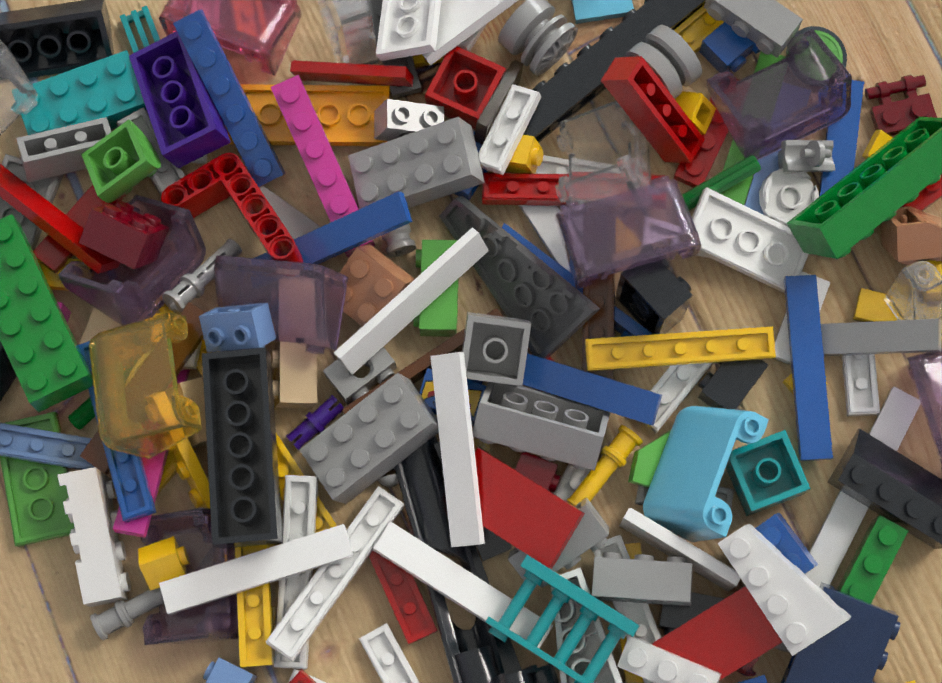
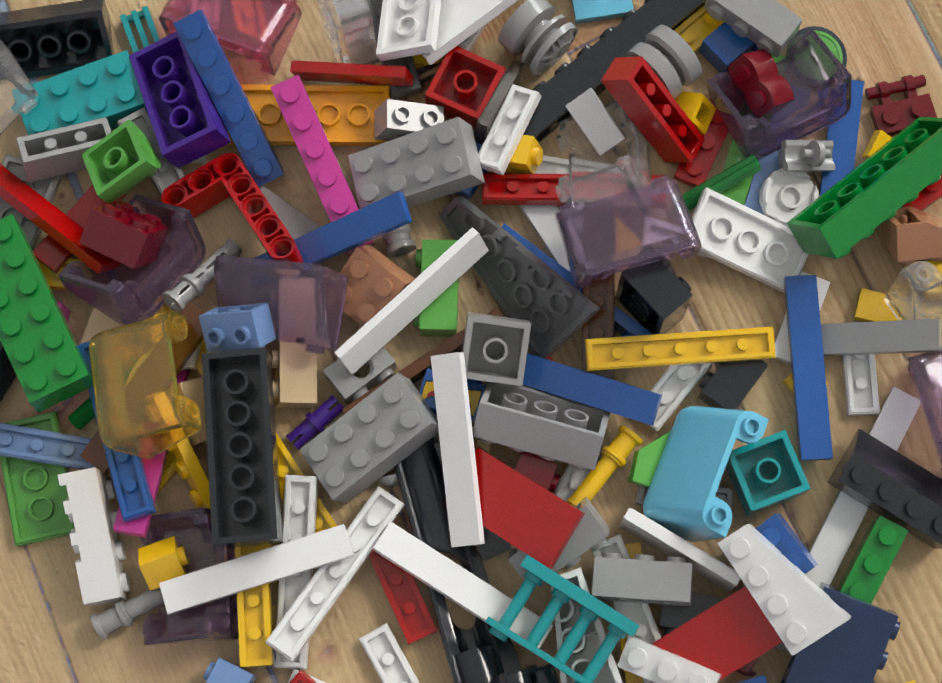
(595, 121): none -> white tile
(762, 85): none -> dark red brick

